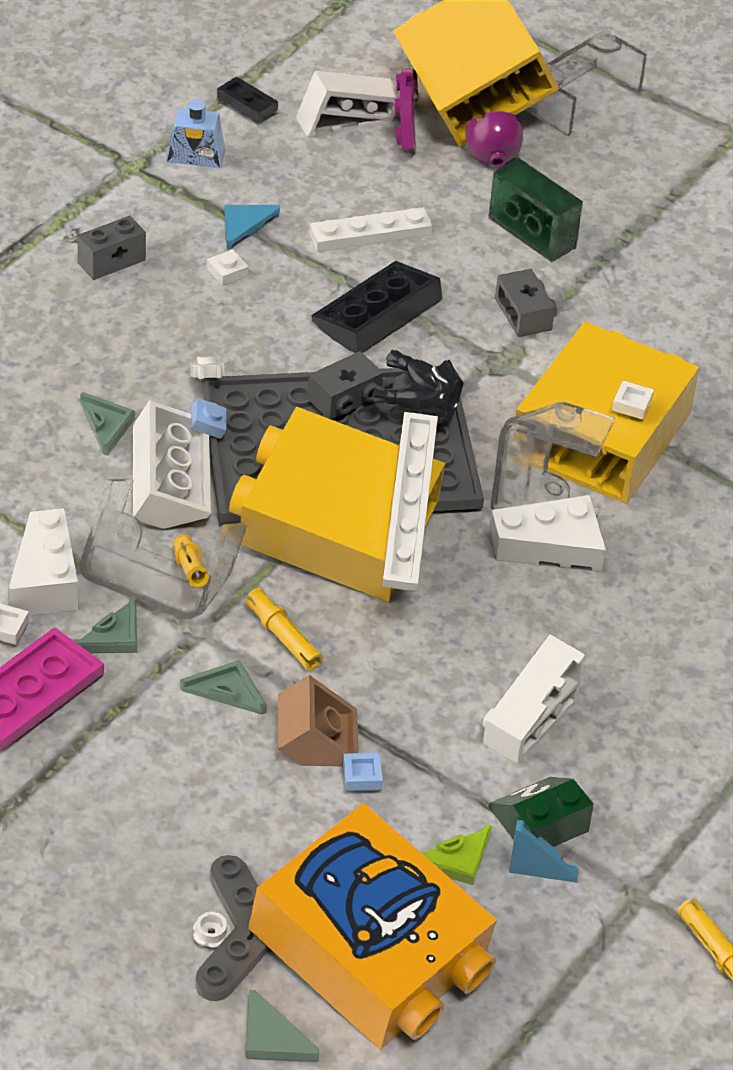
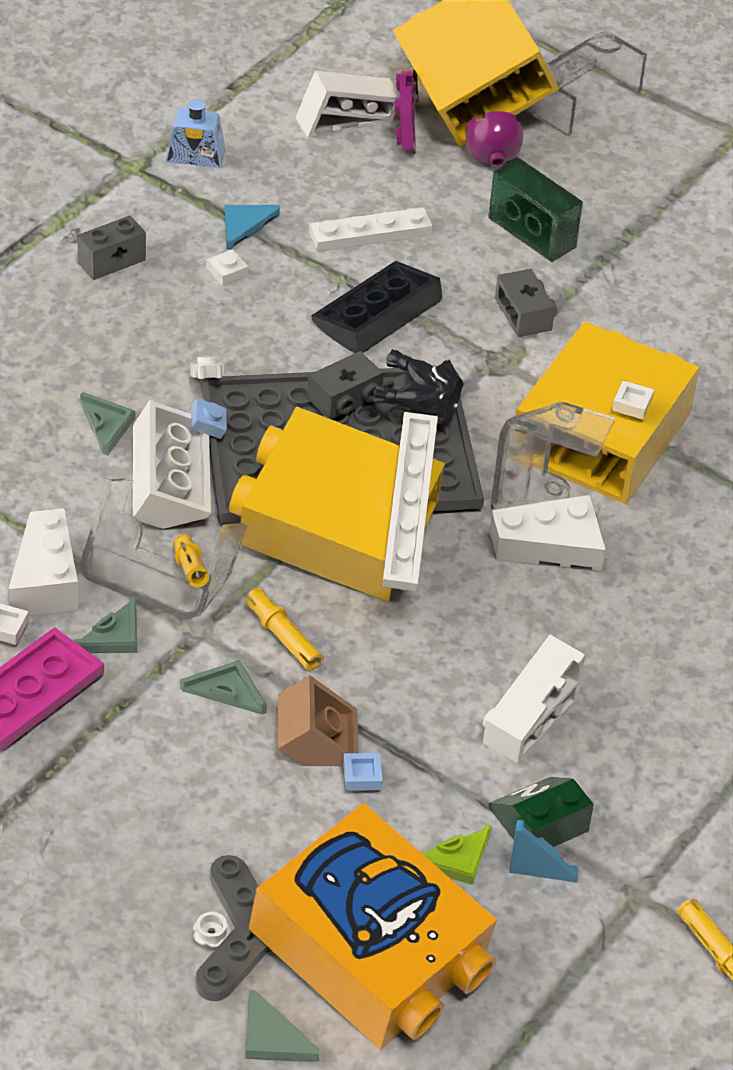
(247, 99): black plate -> none

